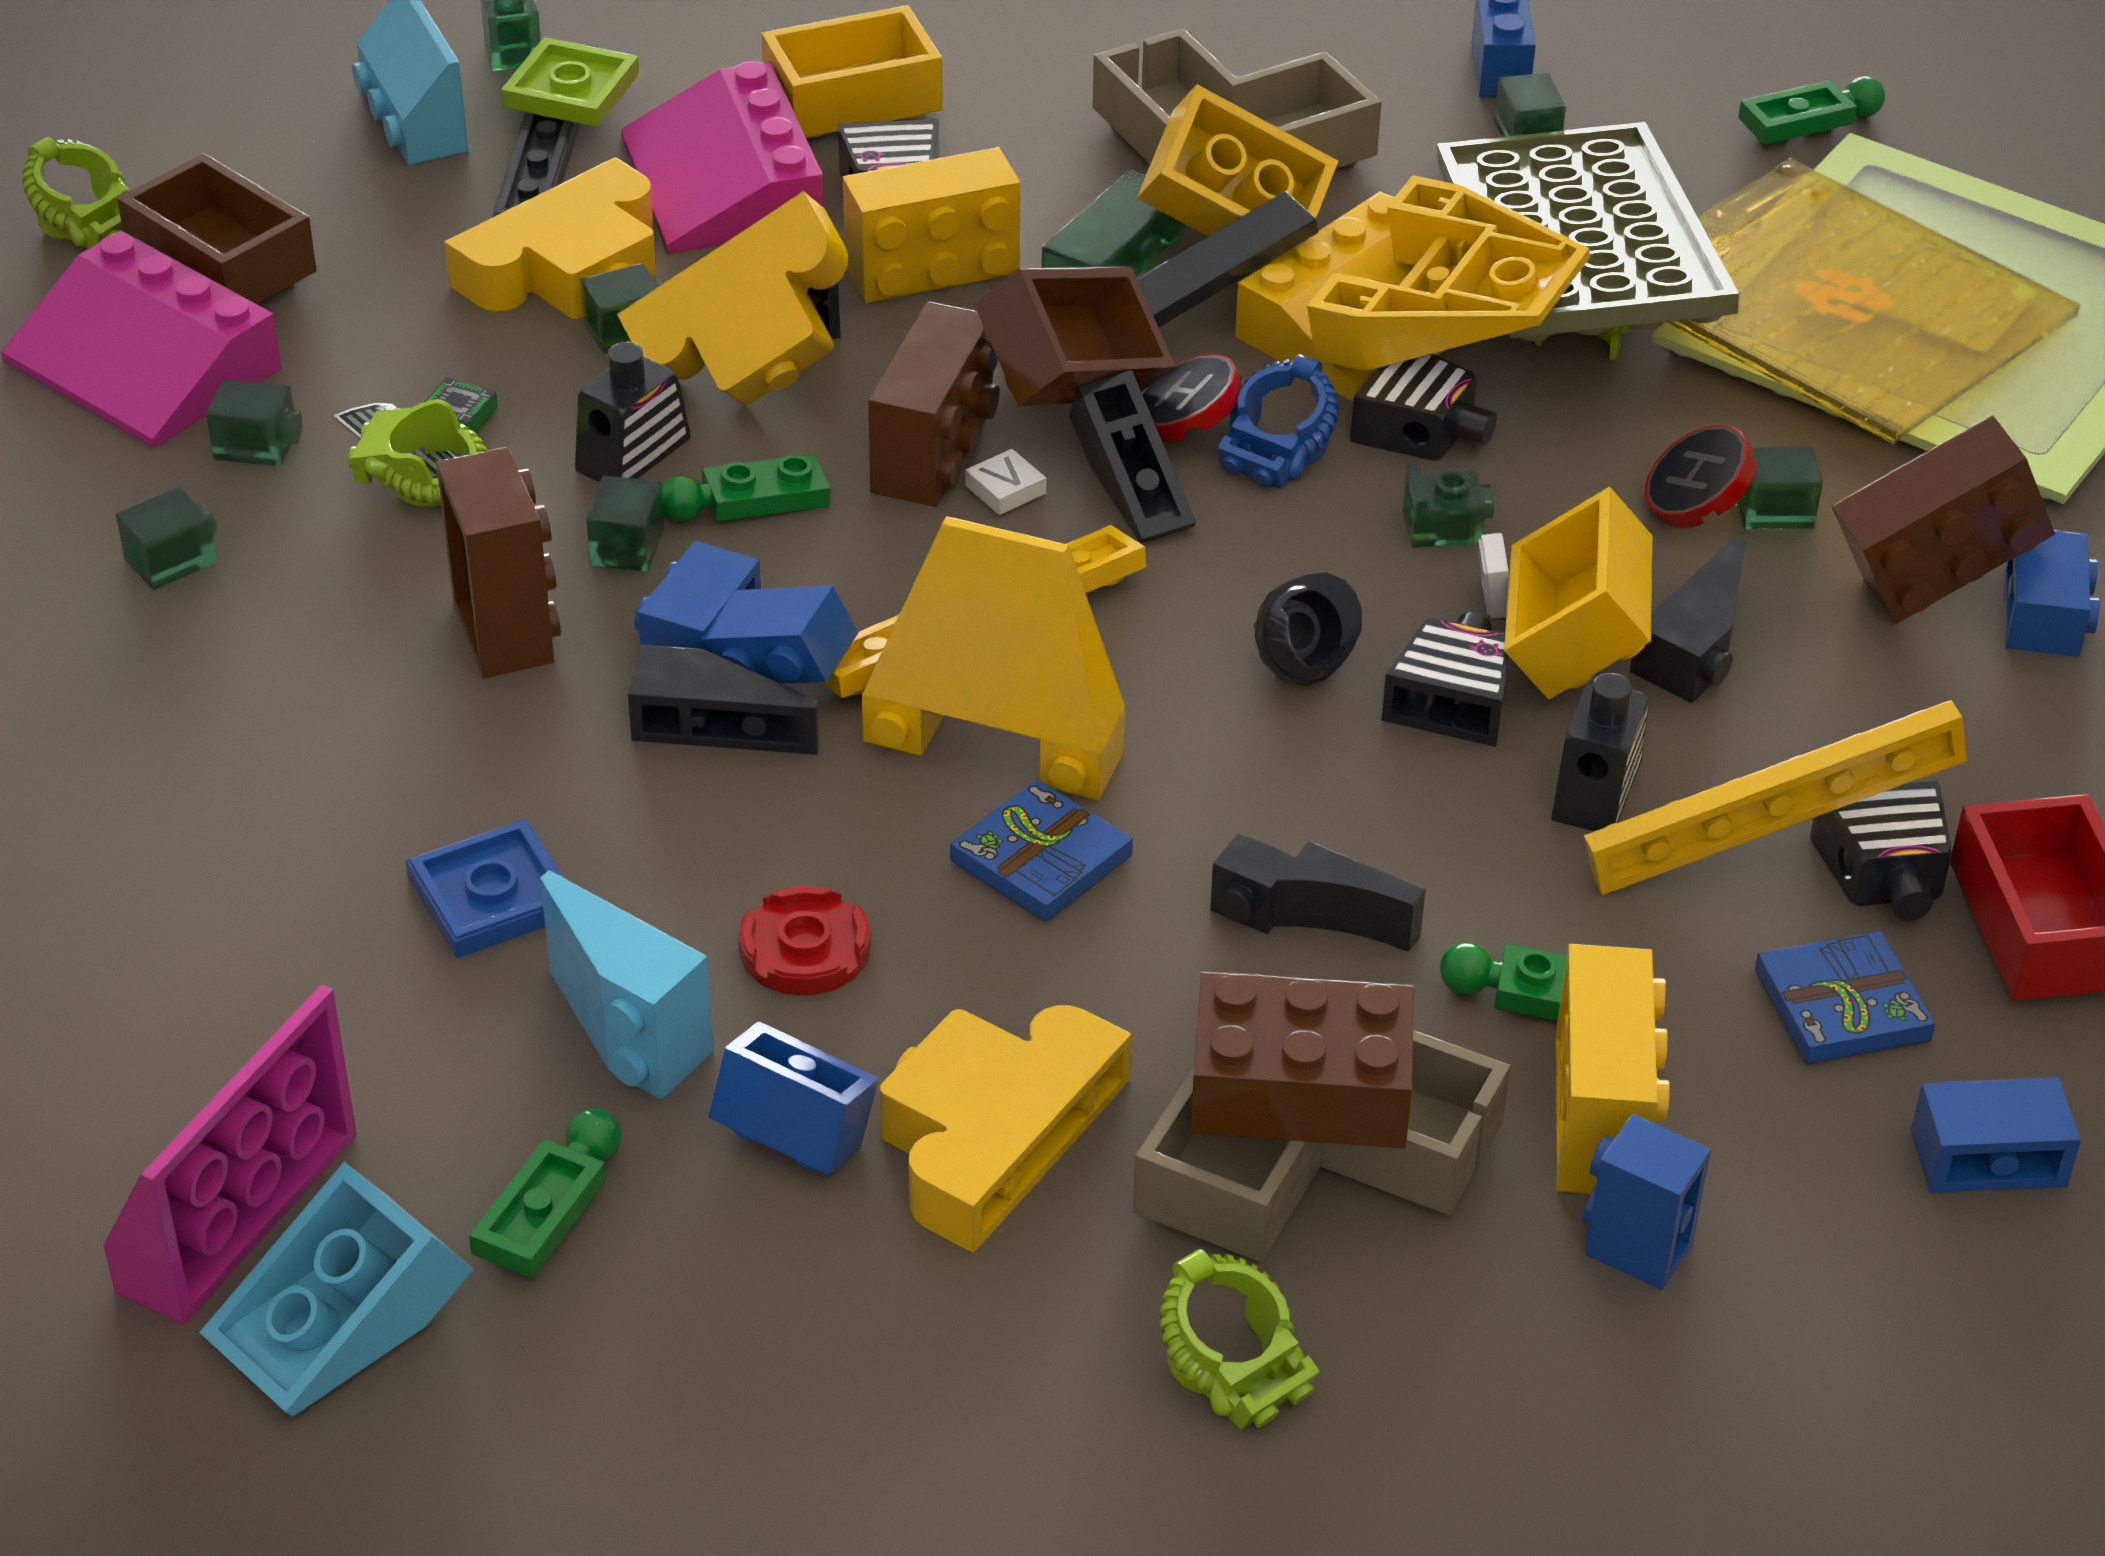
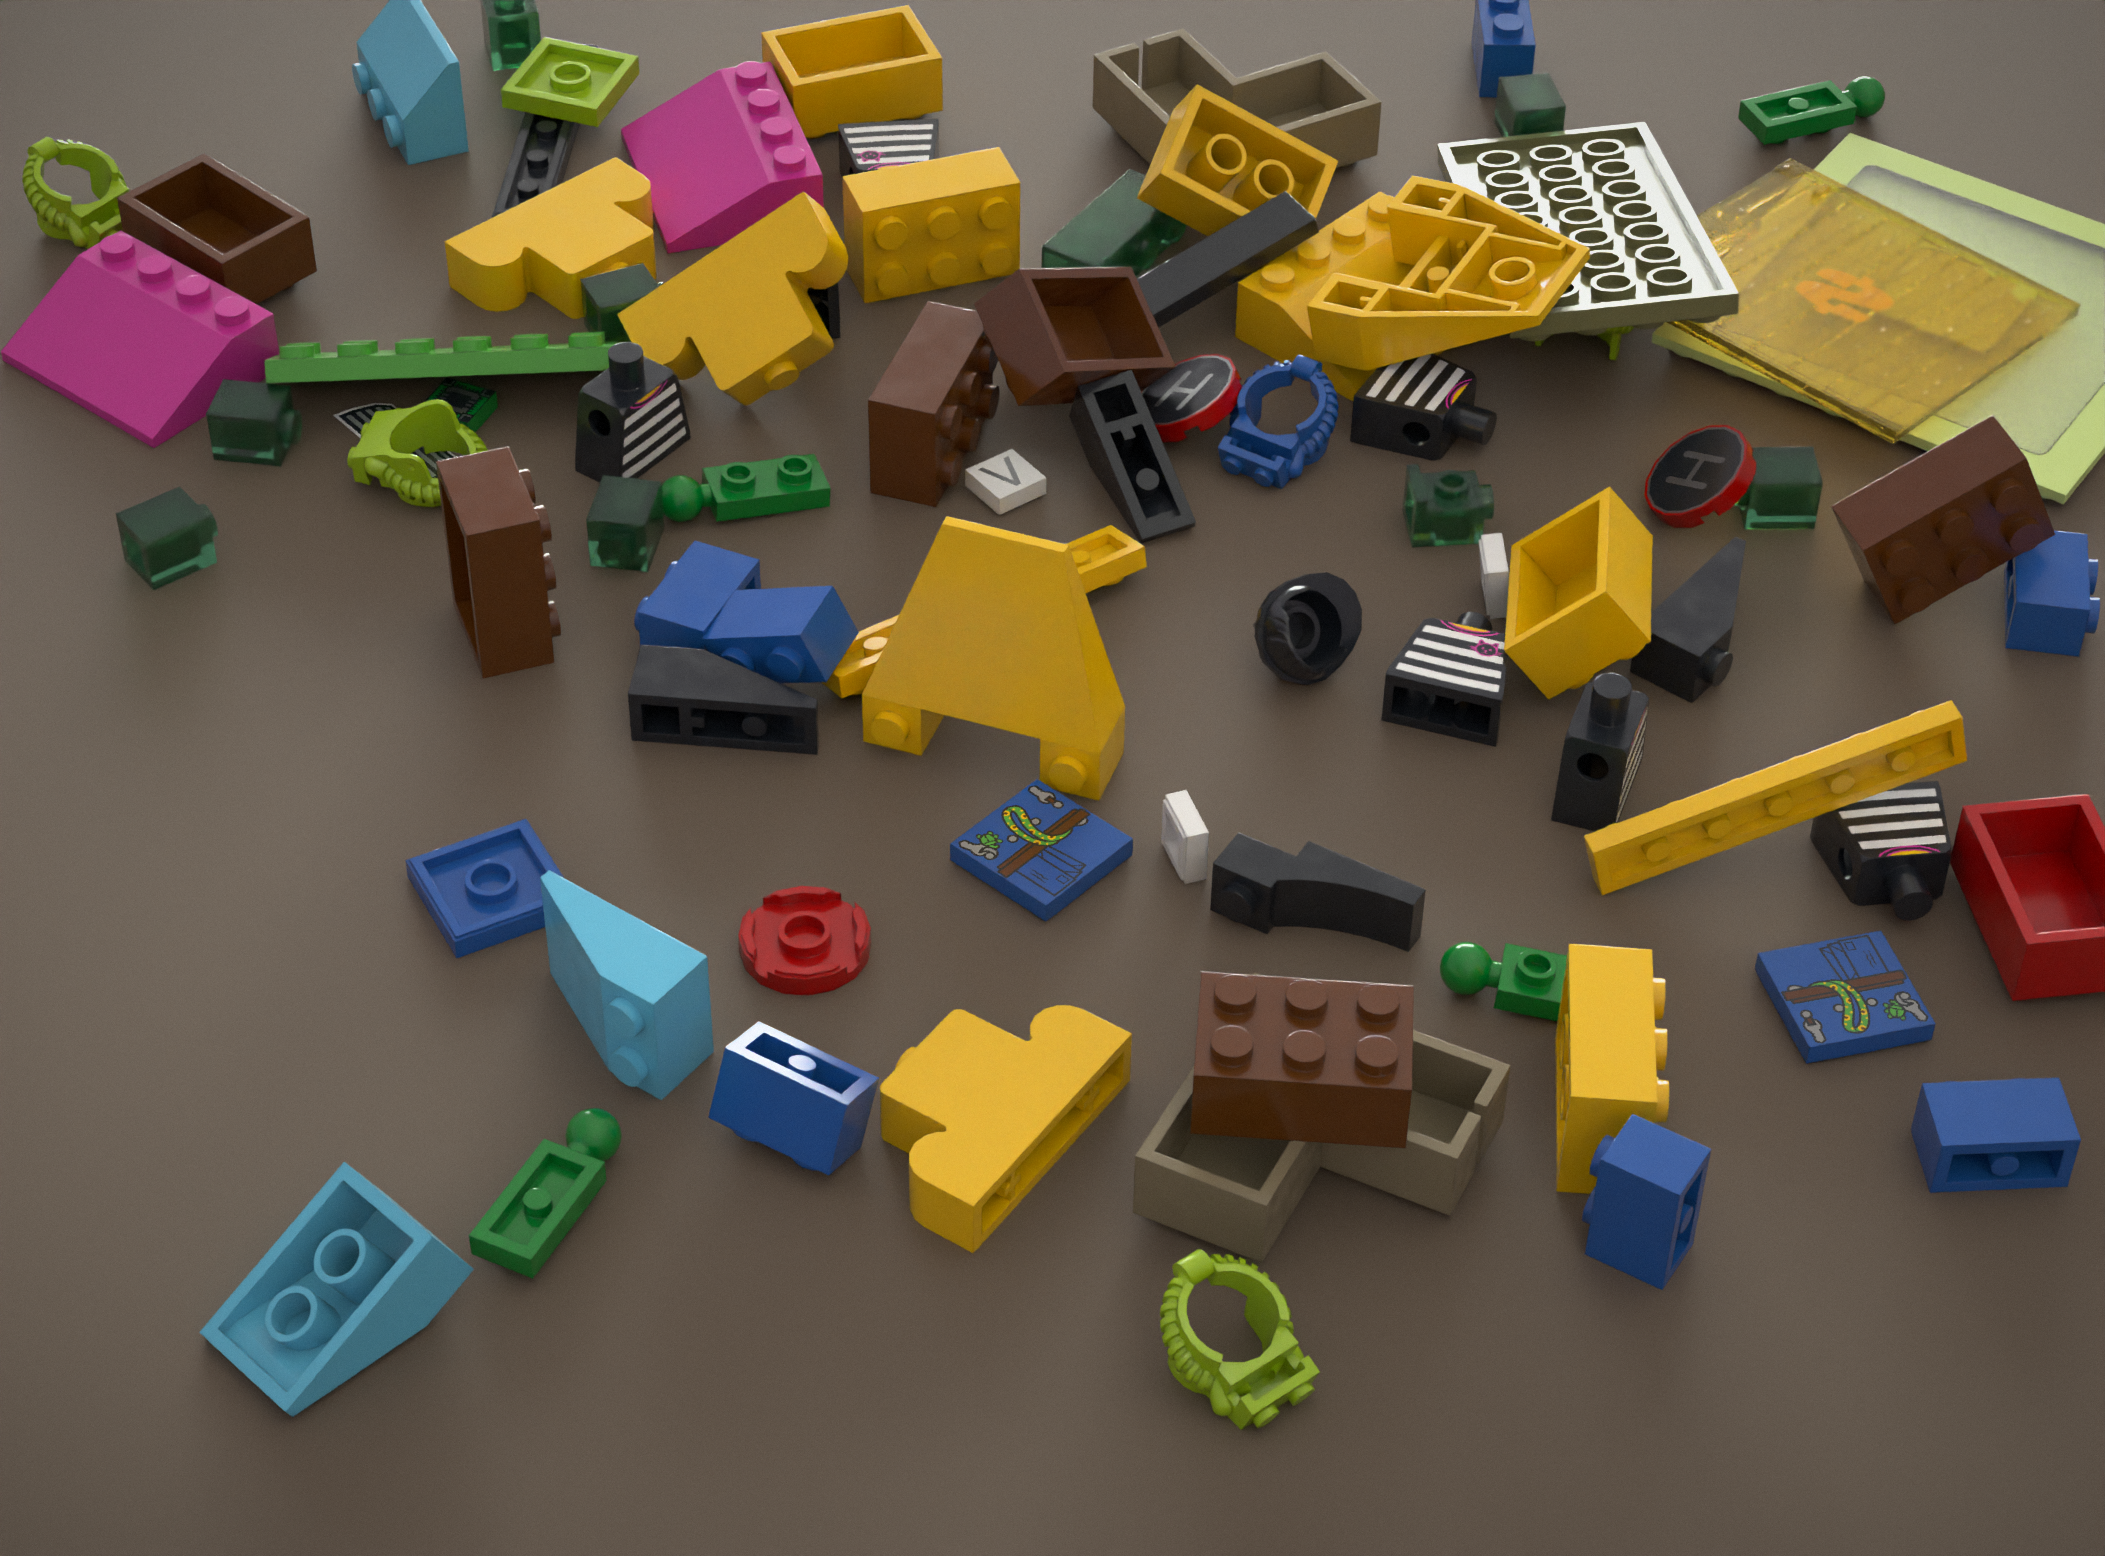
(236, 1167): dark pink slope -> none
(421, 359): none -> bright green plate
(1185, 837): none -> white tile

